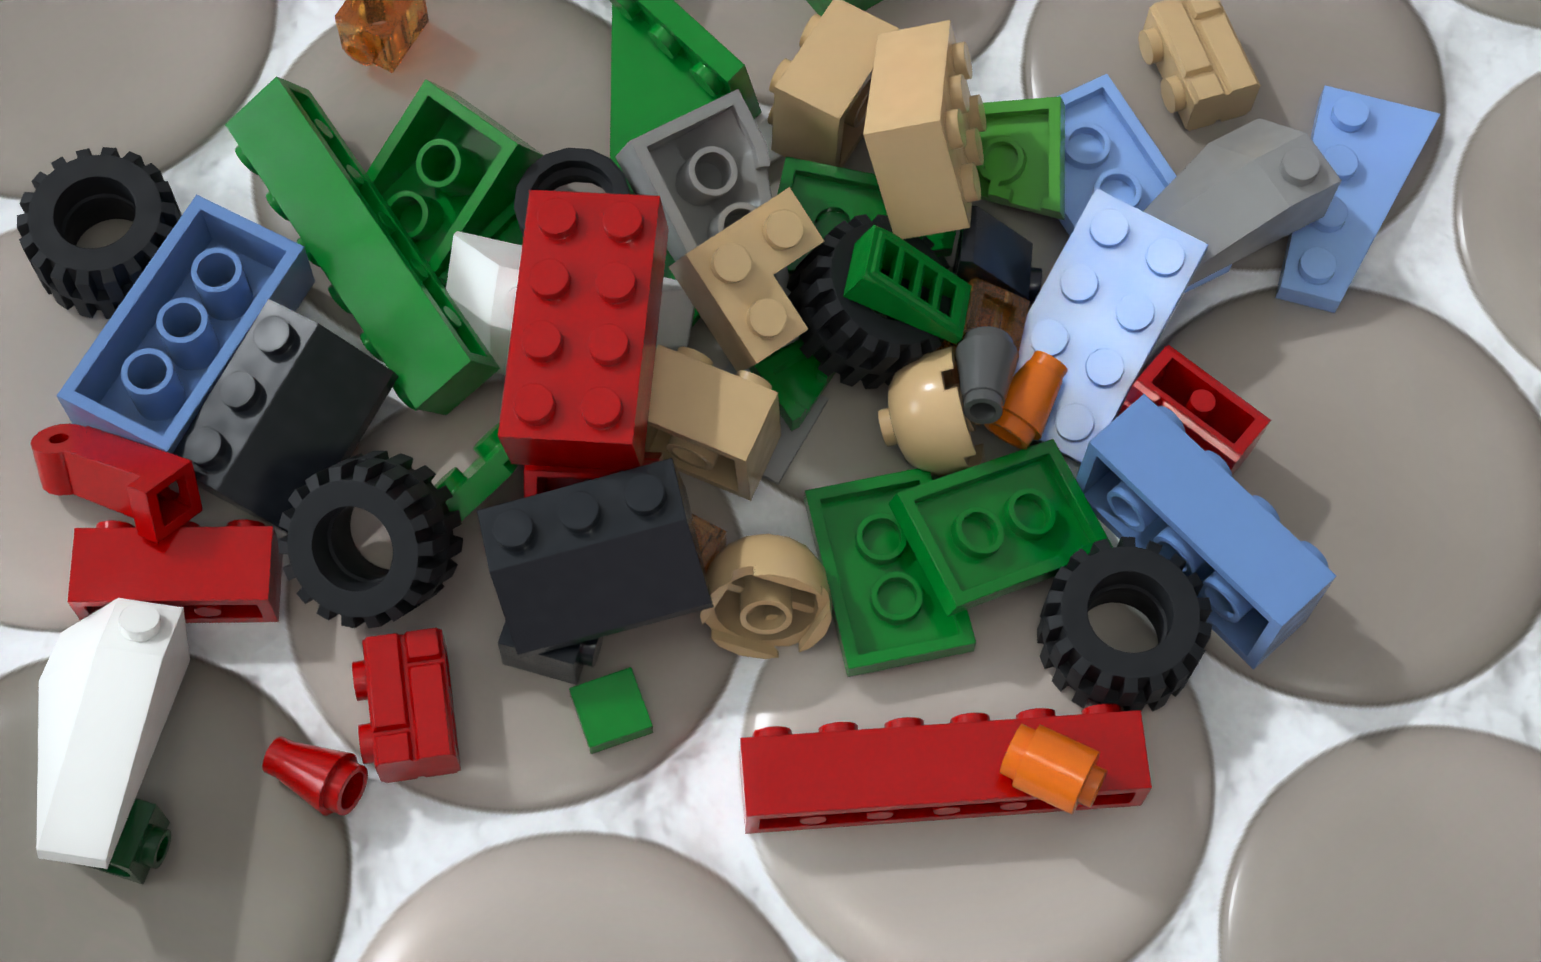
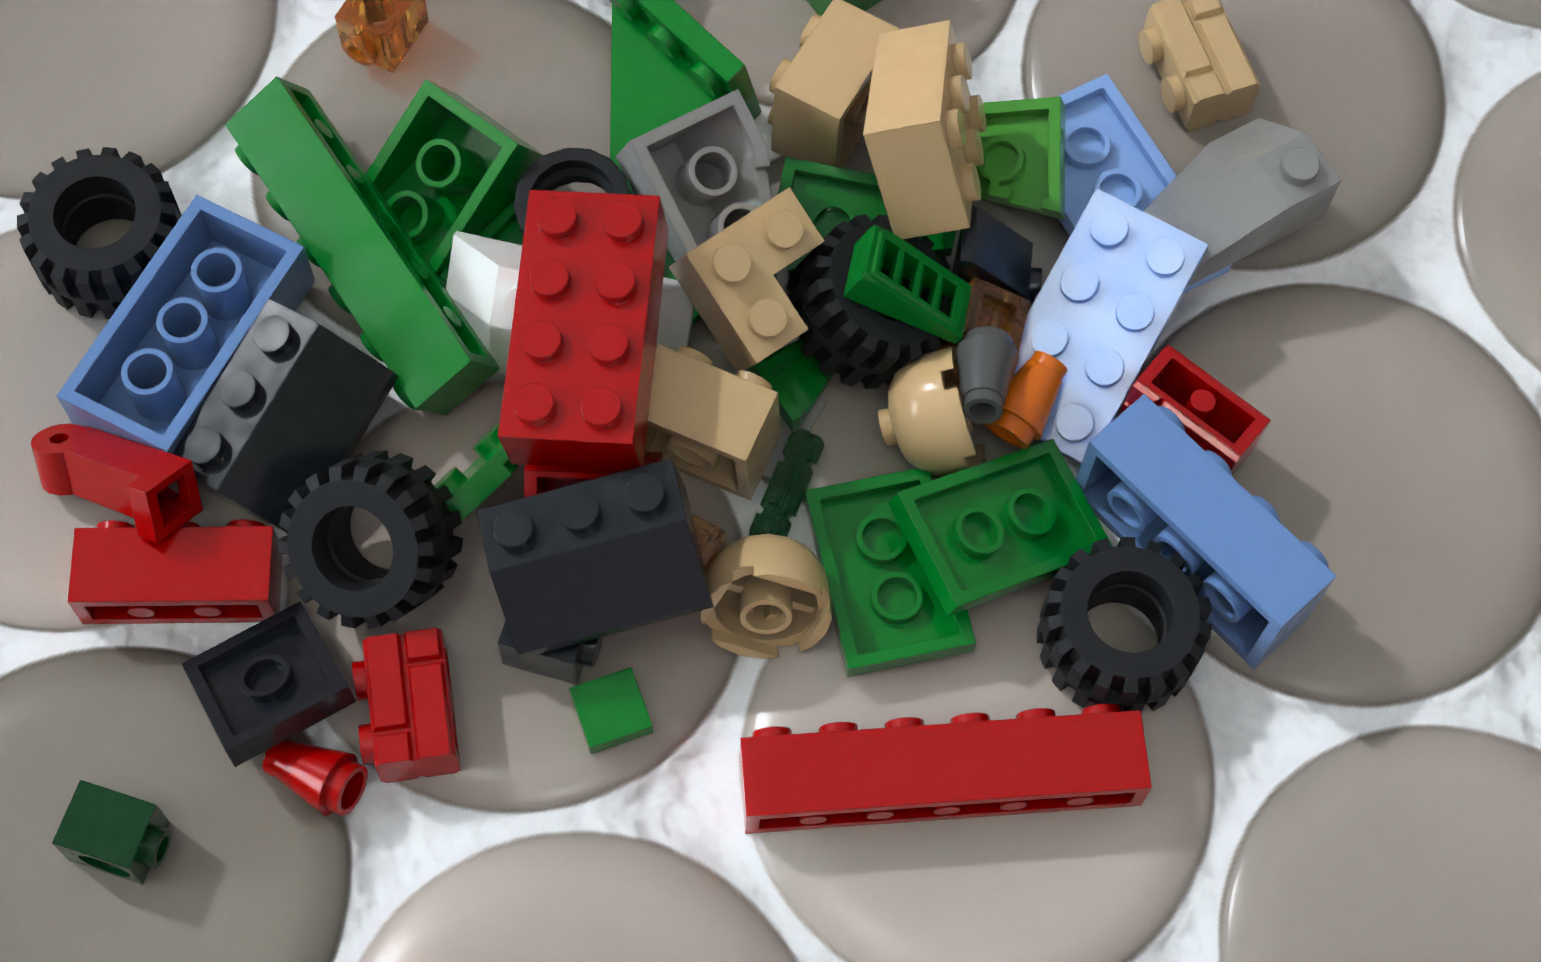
(100, 723): white wedge -> none
(268, 683): none -> black plate
(788, 484): none -> clear green axle
(1053, 768): orange brick -> none
(1372, 152): light blue wing -> none

